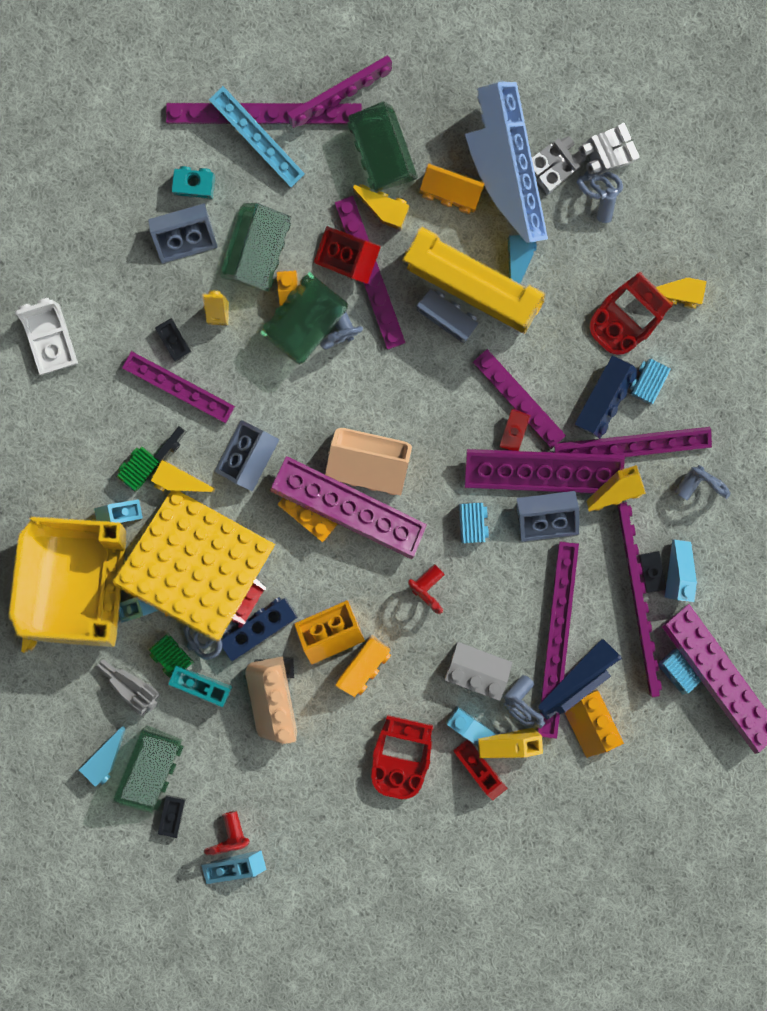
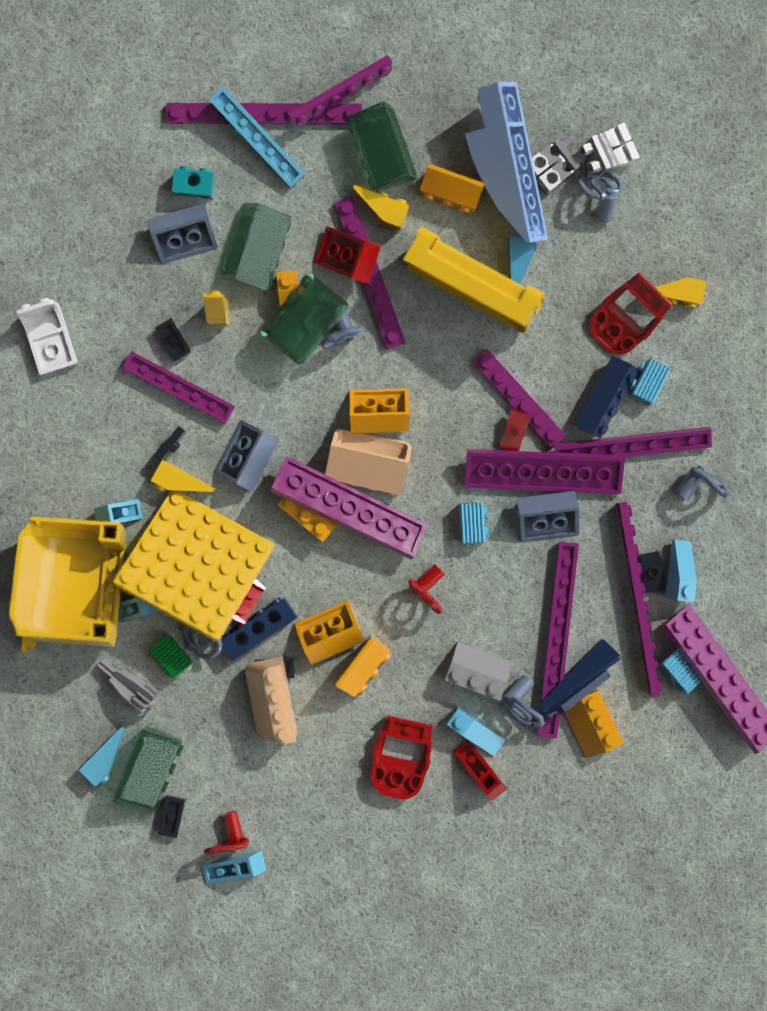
(138, 468): green brick -> none
(200, 686): teal slope -> none
(379, 410): none -> light orange slope
(447, 315): sand blue slope -> none
(511, 744): yellow slope -> none
(620, 487): yellow slope -> none

